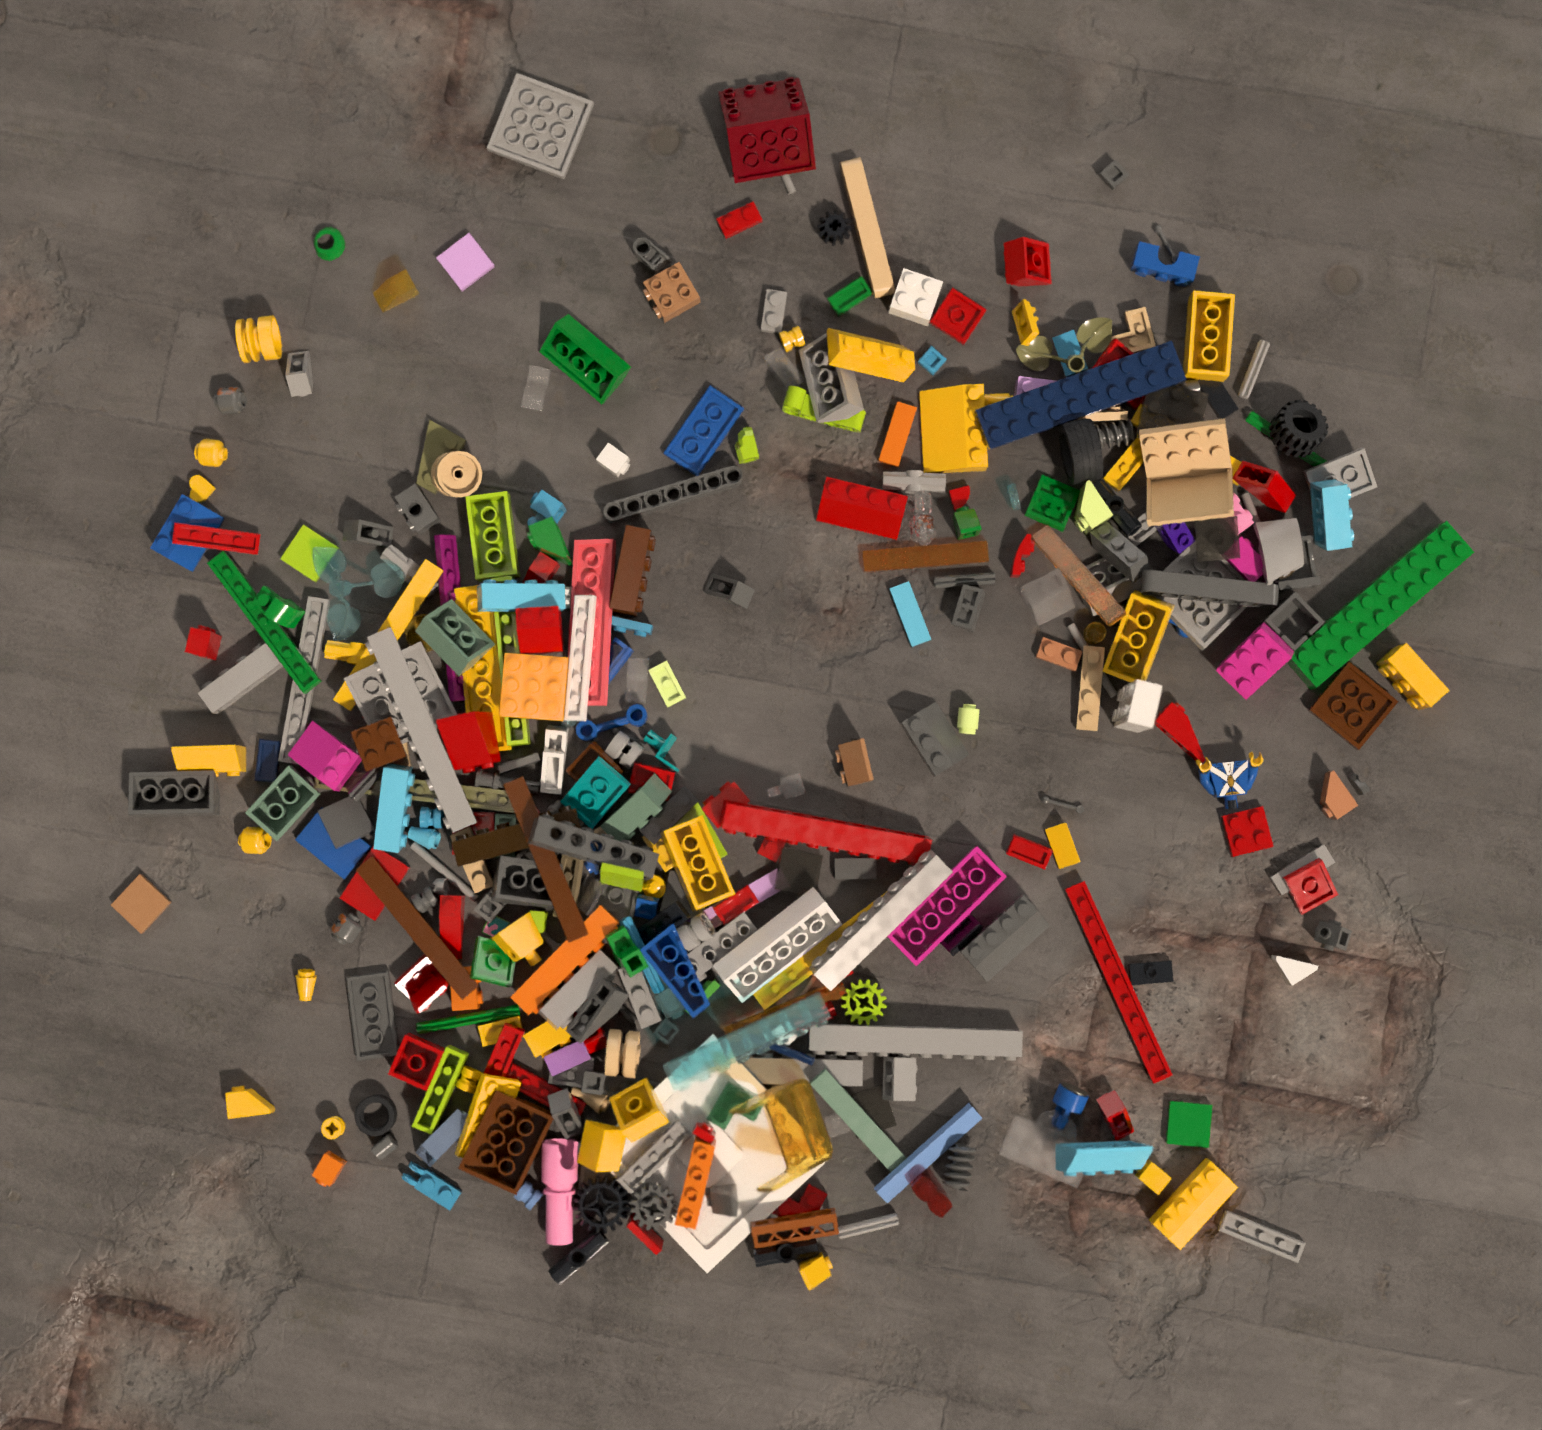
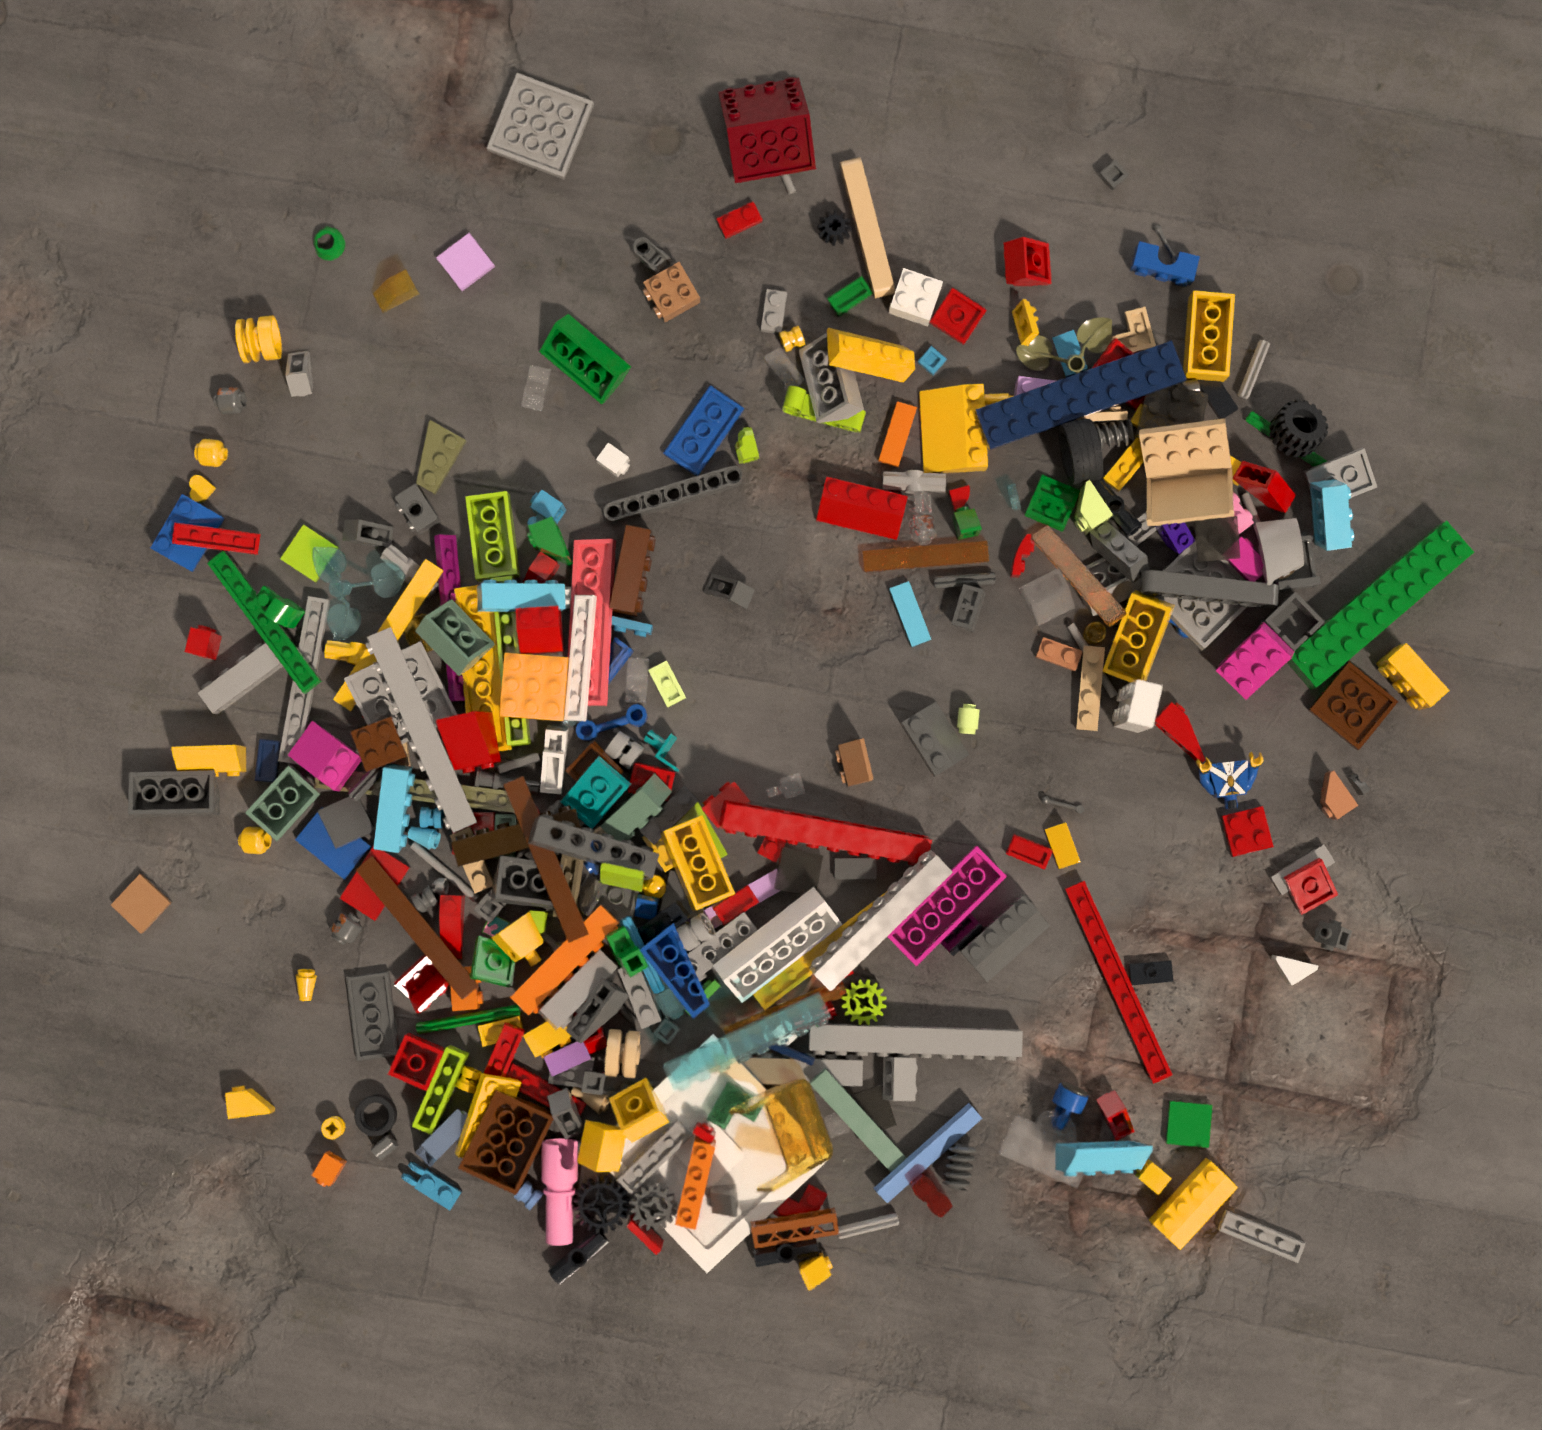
(468, 474): tan wheel -> none

